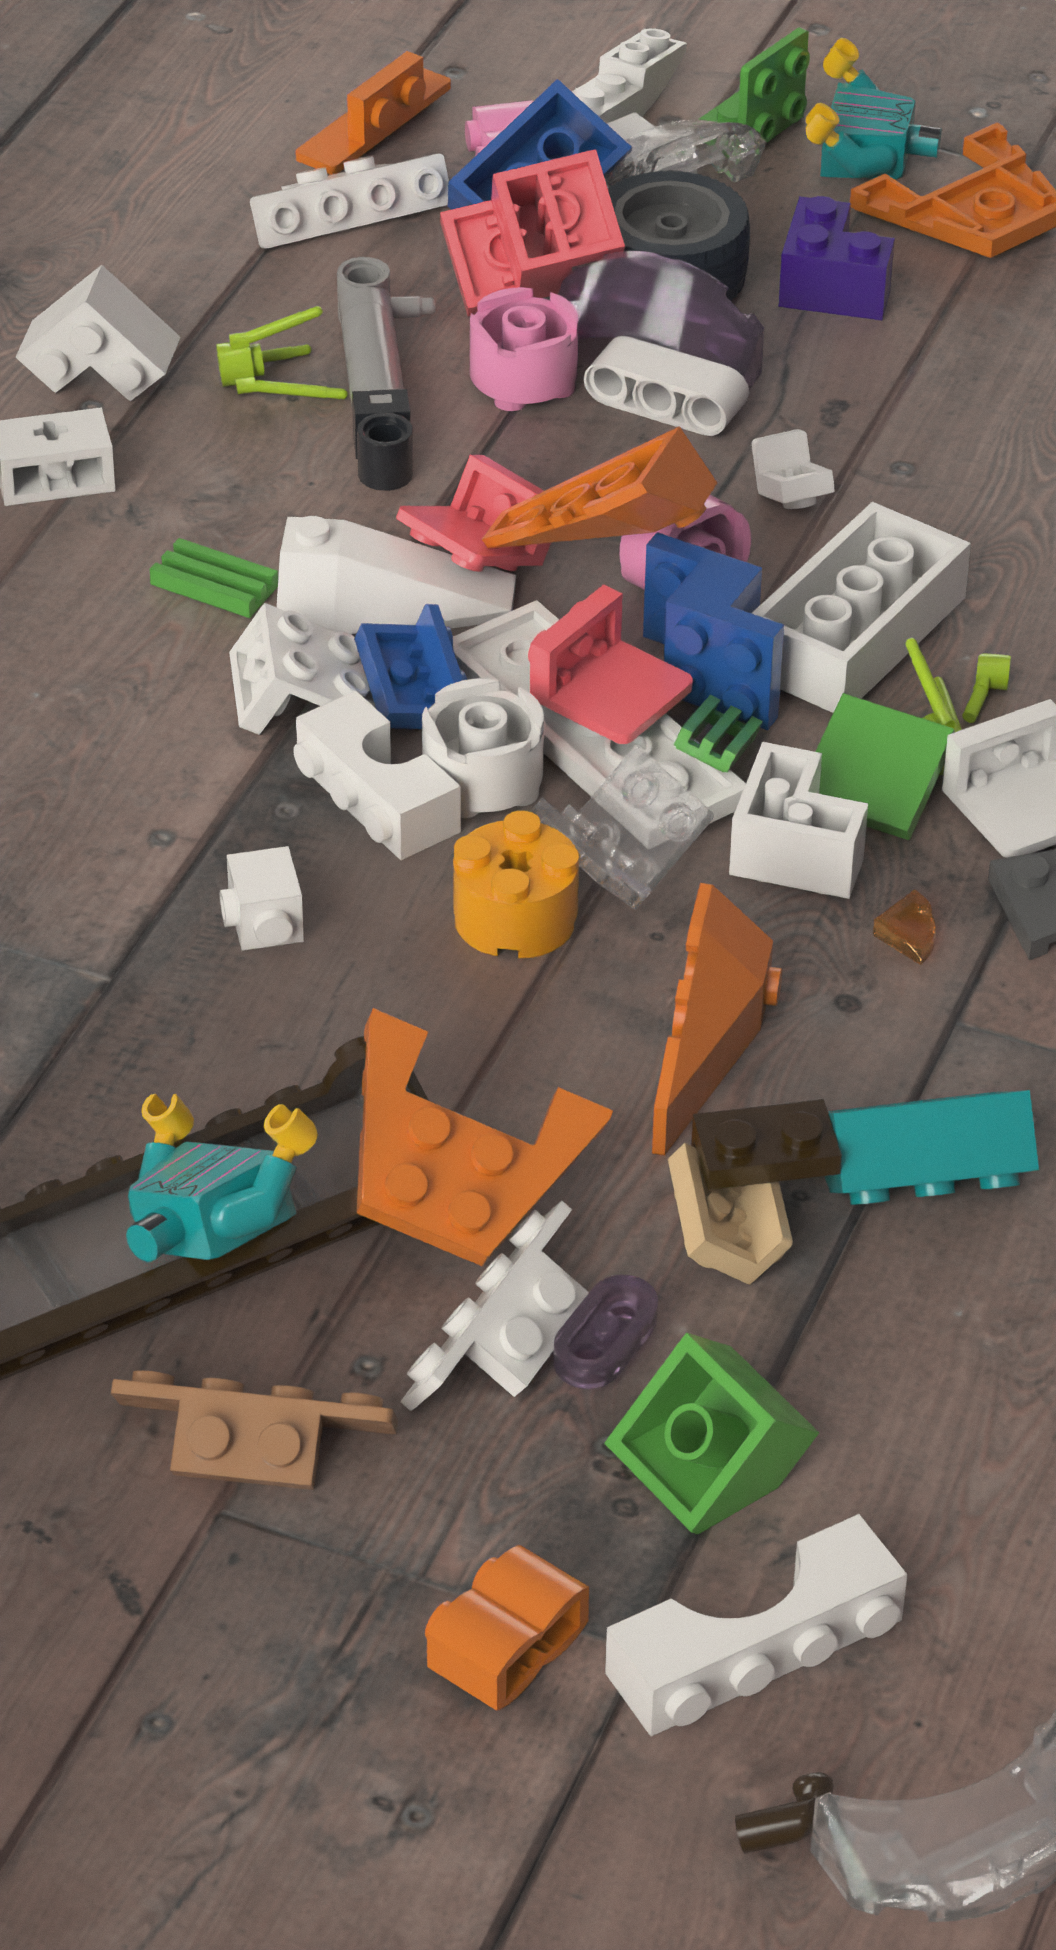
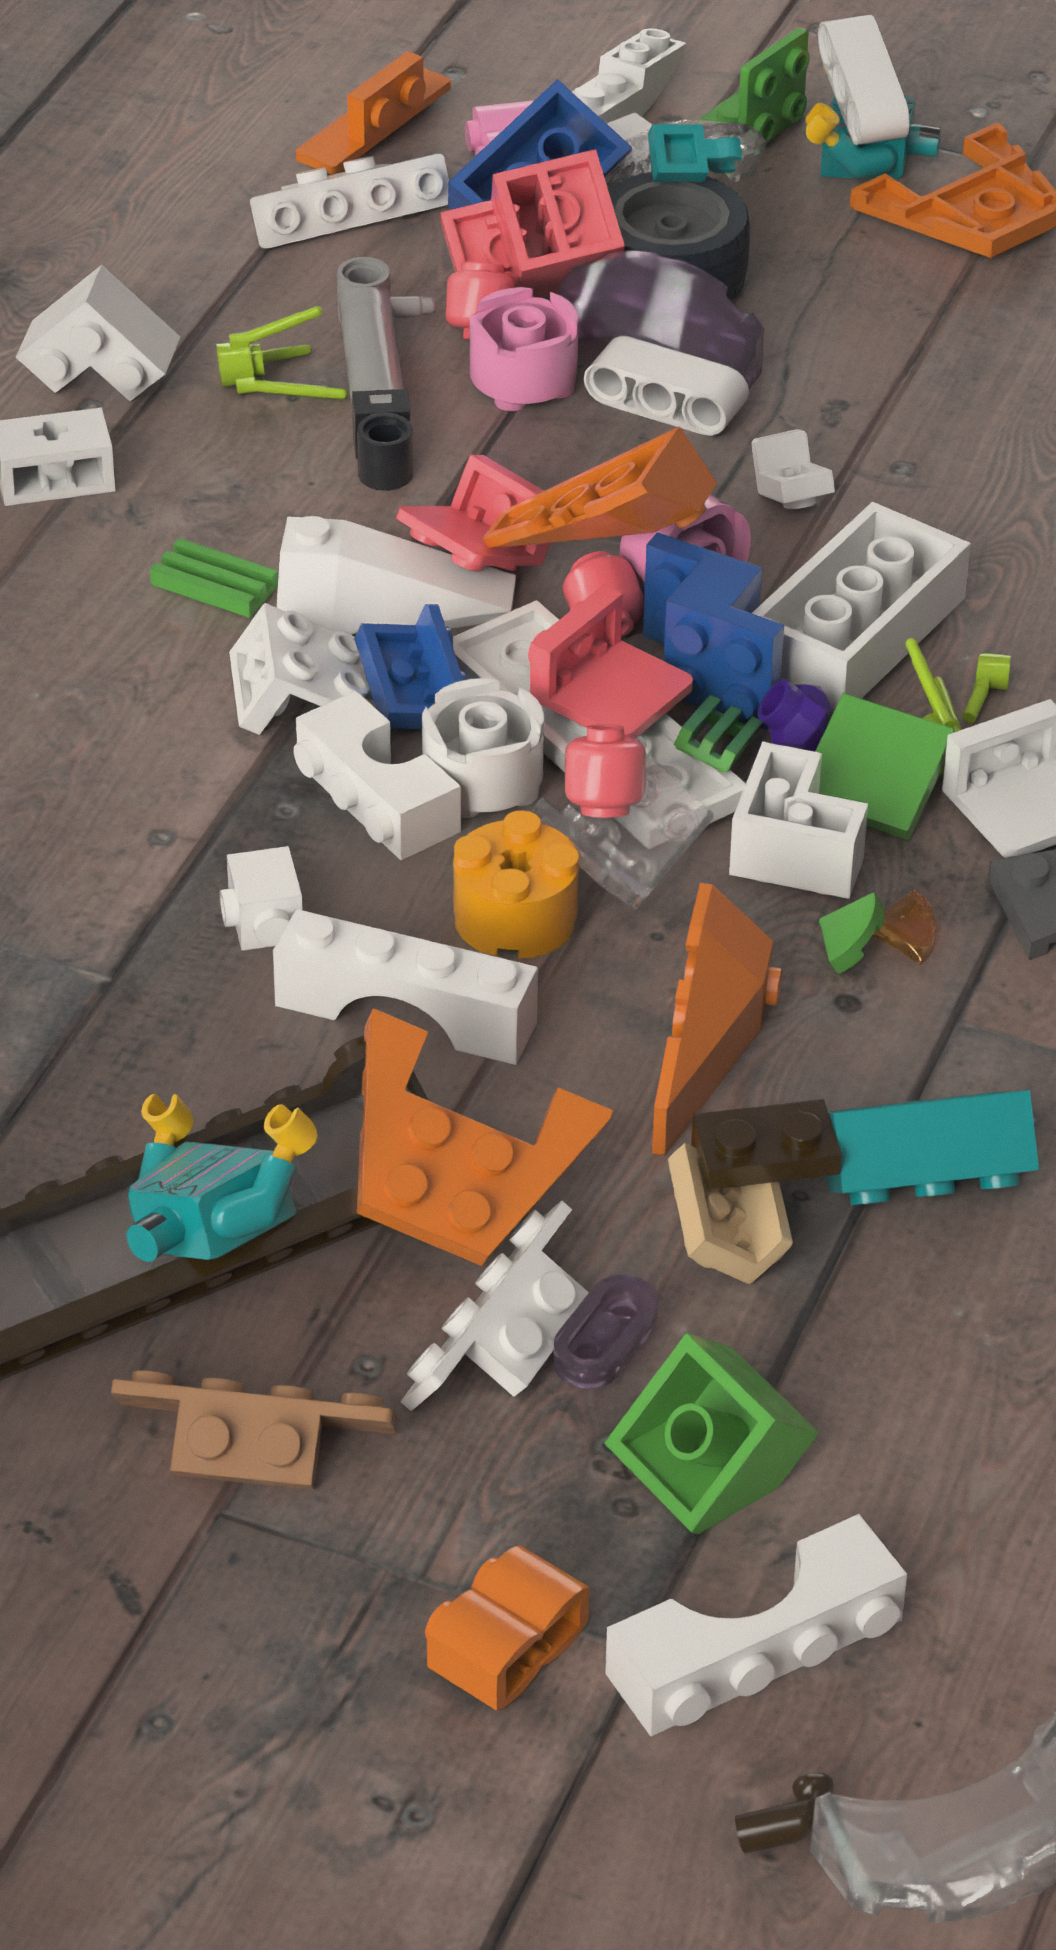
(468, 287): none -> coral head
(475, 997): none -> white arch
(605, 771): none -> coral head
(613, 571): none -> coral head
(685, 155): none -> teal plate
(795, 714): none -> dark purple rock
(832, 268): dark purple brick -> none
(850, 929): none -> bright green tile
(863, 79): none -> white beam

